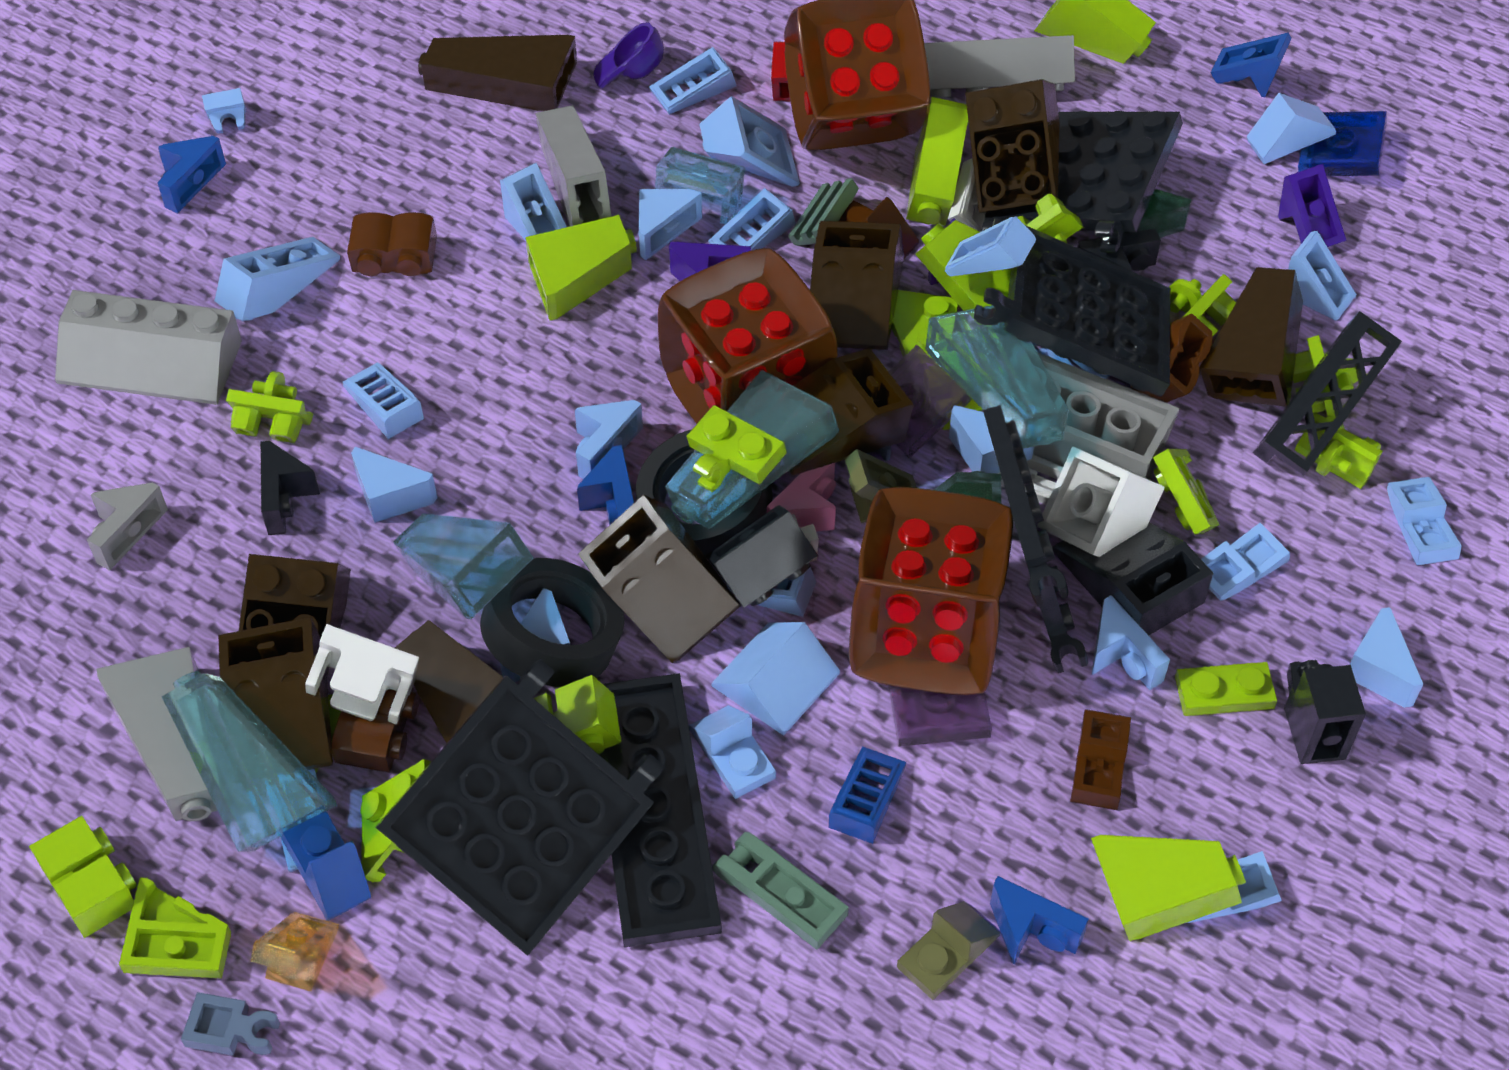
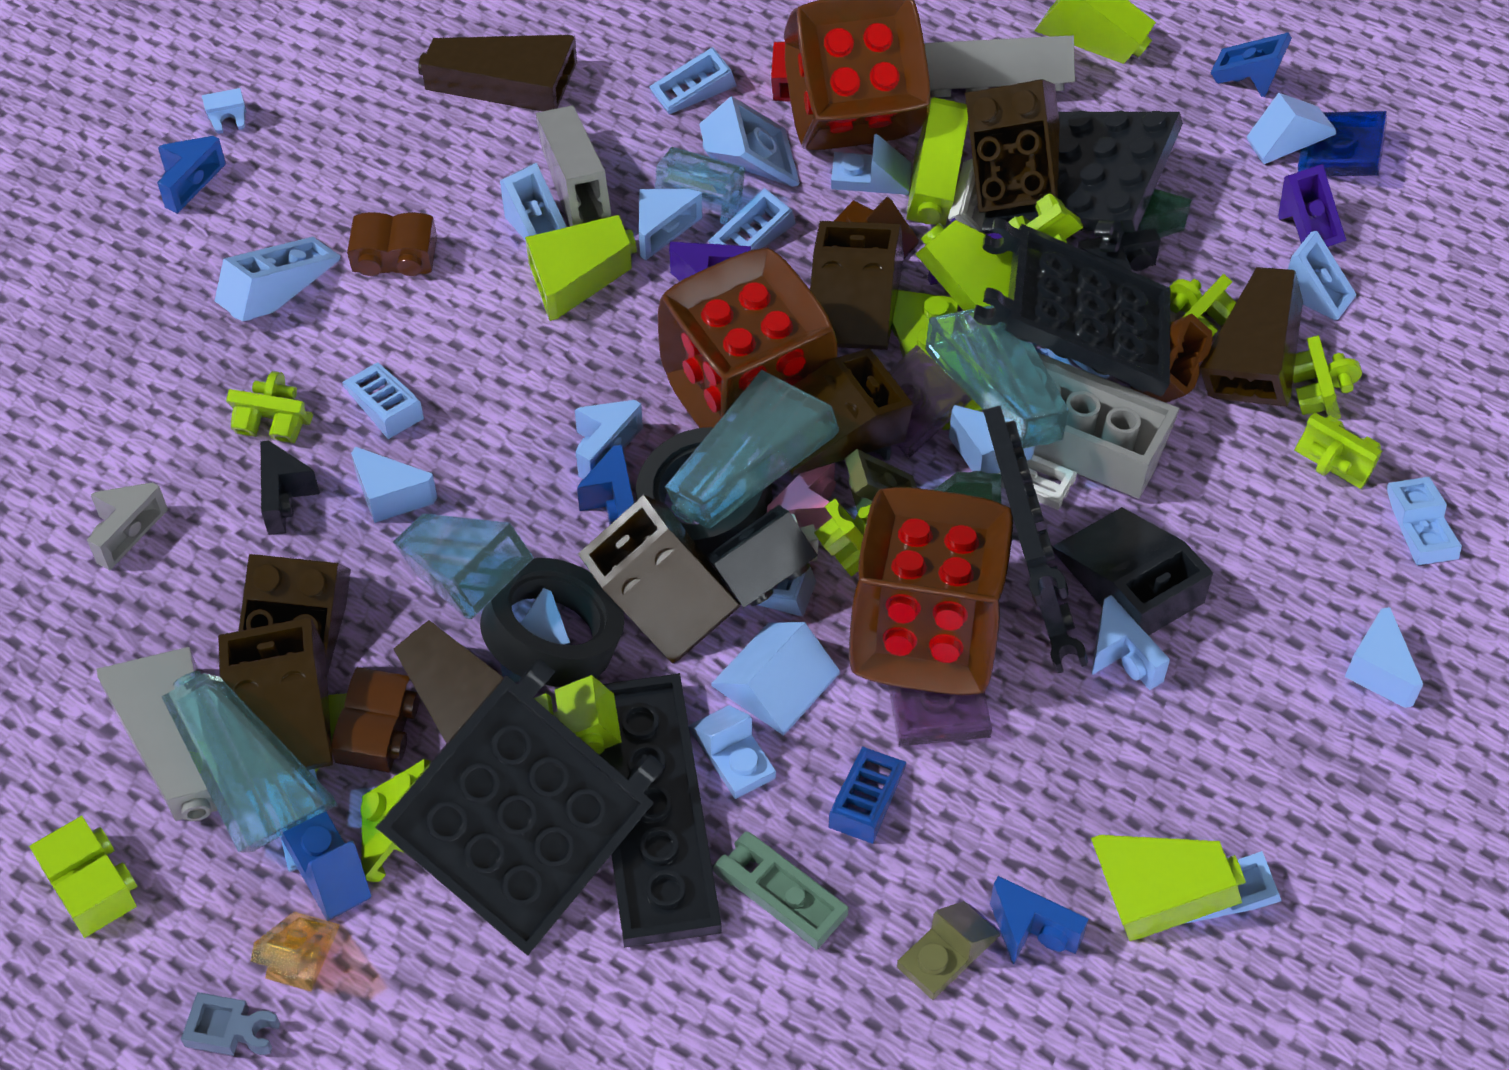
(146, 347): light grey slope -> none
(172, 937): lime wing -> none
(362, 673): white panel -> none
(632, 57): dark purple cap -> none
(732, 445): lime plate -> none
(826, 205): sand green tile -> none
(843, 535): none -> lime hips
(880, 173): none -> light blue slope
(993, 249): light blue slope -> none
(1098, 503): white slope -> none
(1100, 759): reddish brown slope -> none
(1194, 508): lime wing -> none
(1225, 688): lime plate -> none
(1244, 561): light blue slope -> none
(1311, 391): black fence -> none
(1323, 710): black hinge -> none

